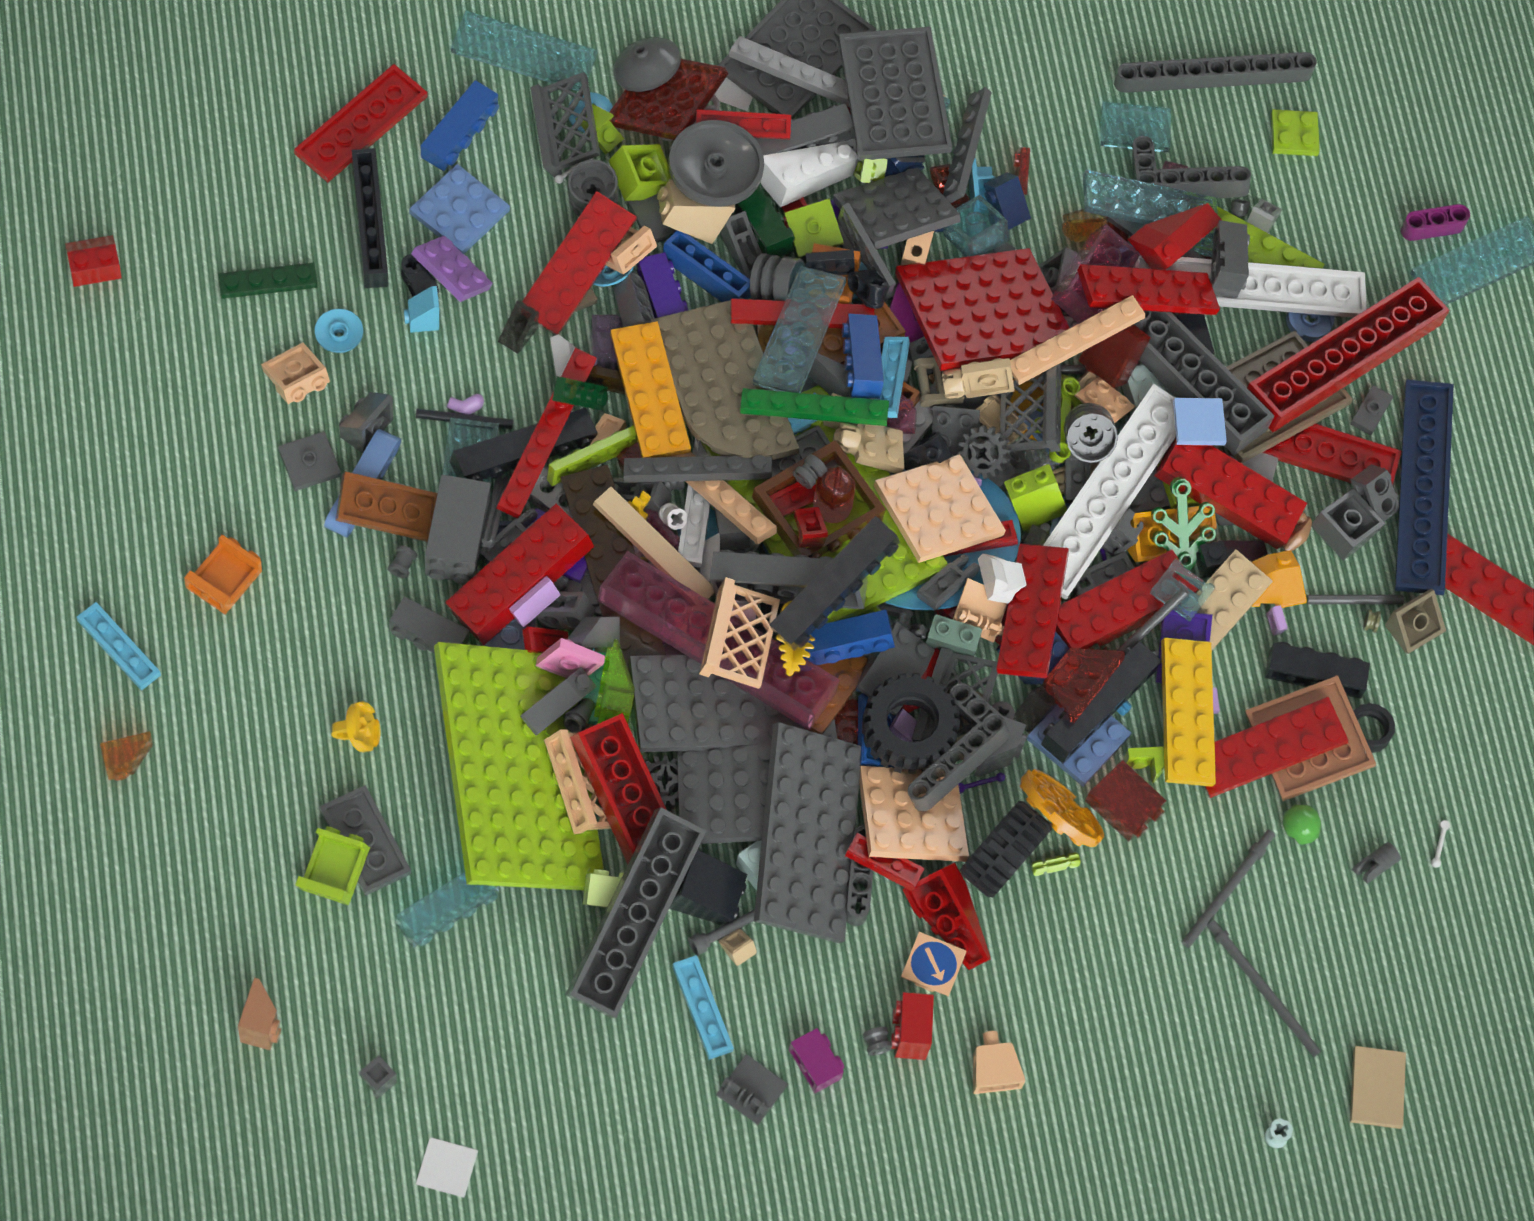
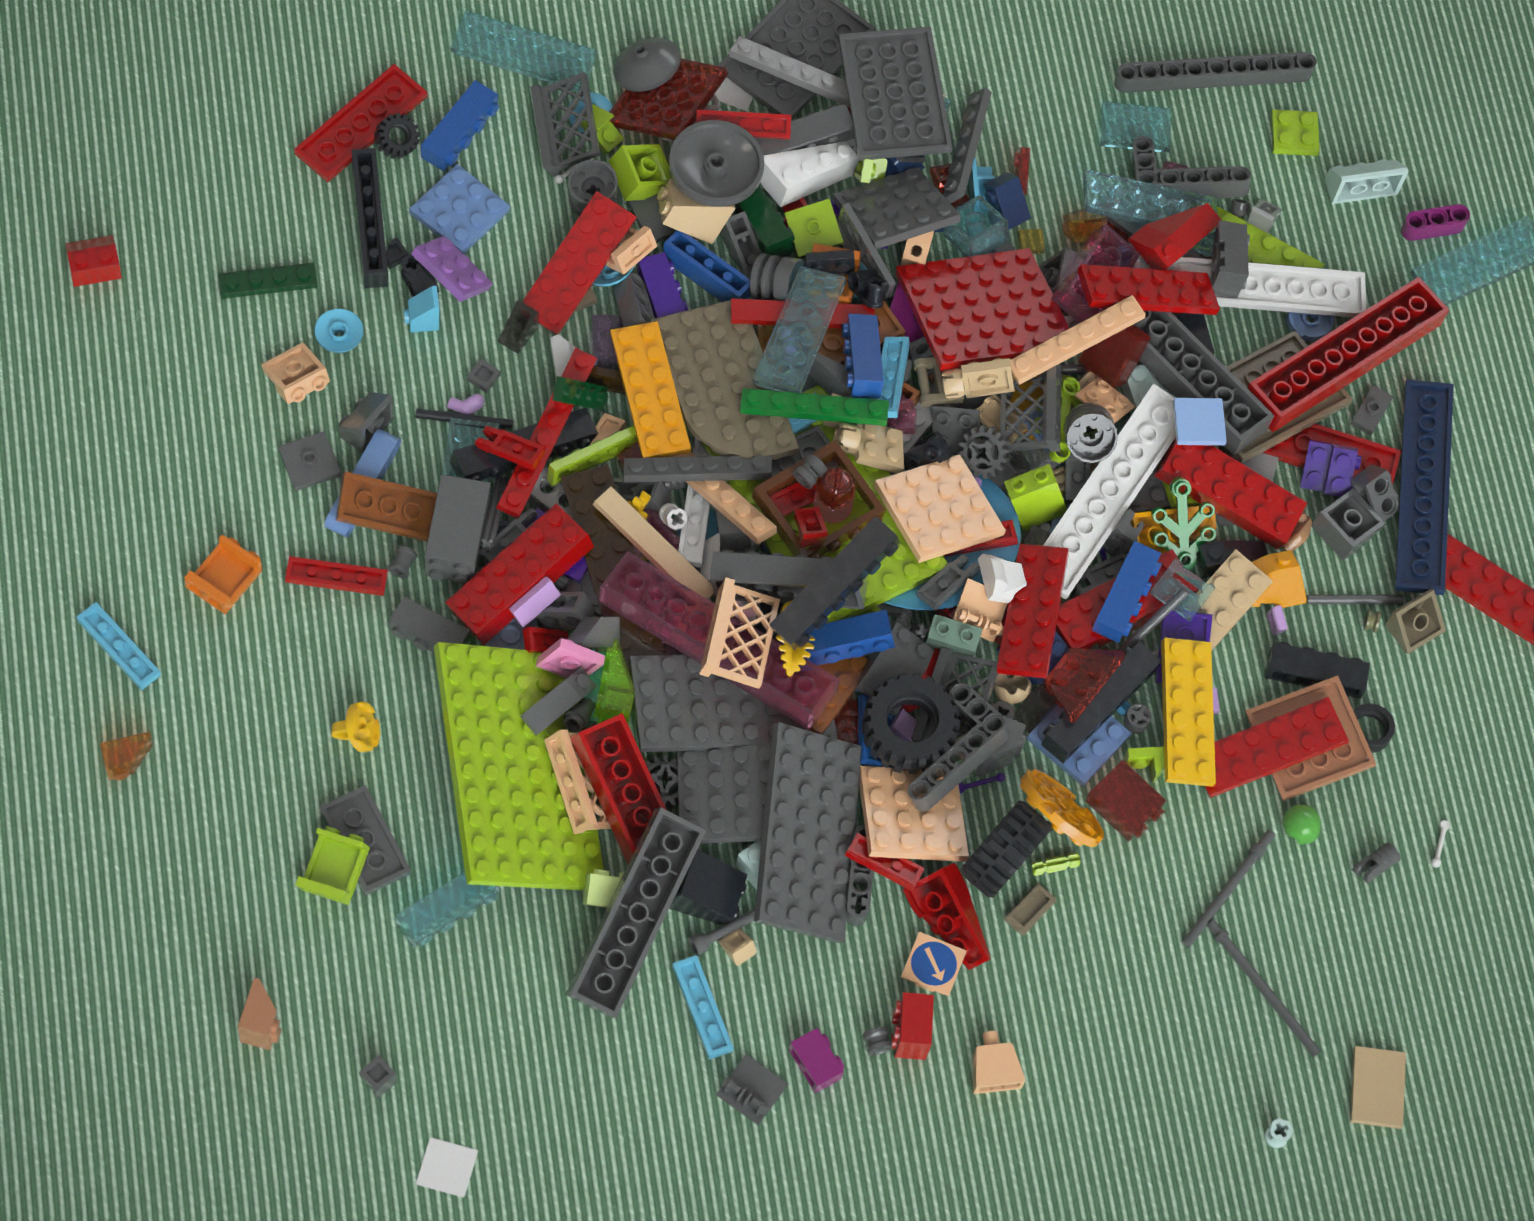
(336, 576): none -> red plate
(385, 142): none -> black tyre
(395, 253): none -> black tile
(483, 375): none -> dark grey plate
(511, 447): none -> red hinge
(1012, 689): none -> tan hair
(1030, 909): none -> dark tan tile
(1032, 239): none -> clear yellow tile
(1126, 592): none -> blue brick
(1139, 713): none -> dark grey wheel
(1329, 468): none -> dark purple plate
(1365, 181): none -> light aqua slope

